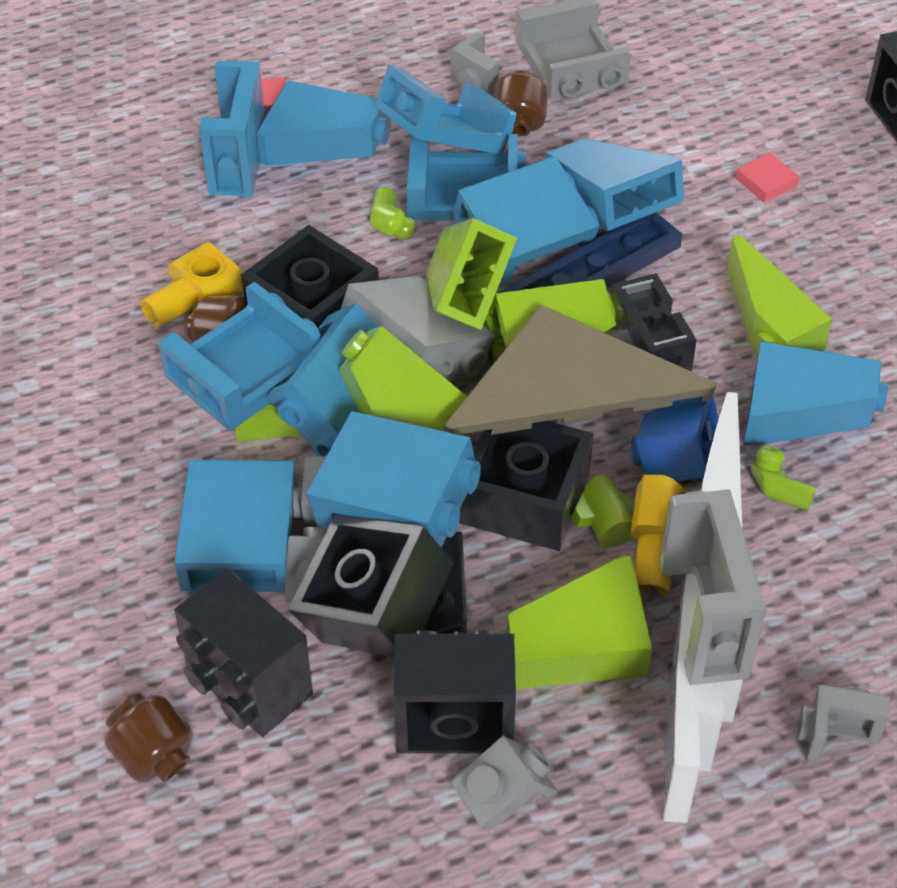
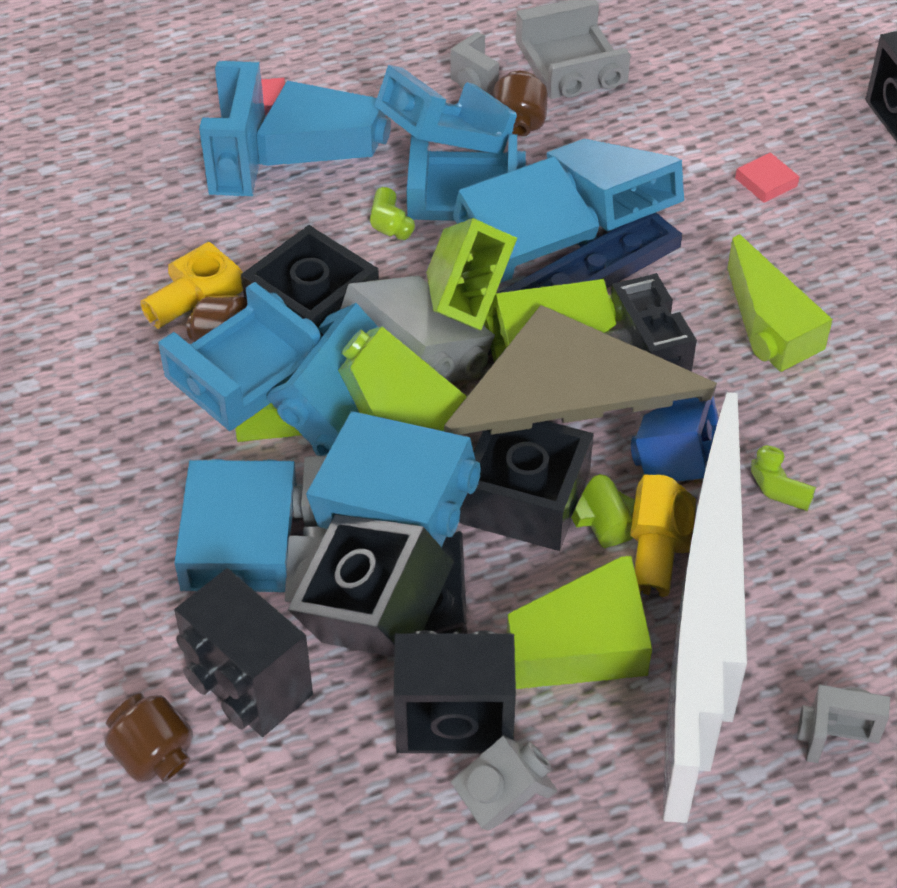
(708, 541): light grey panel -> none
(811, 394): dark azure slope -> none

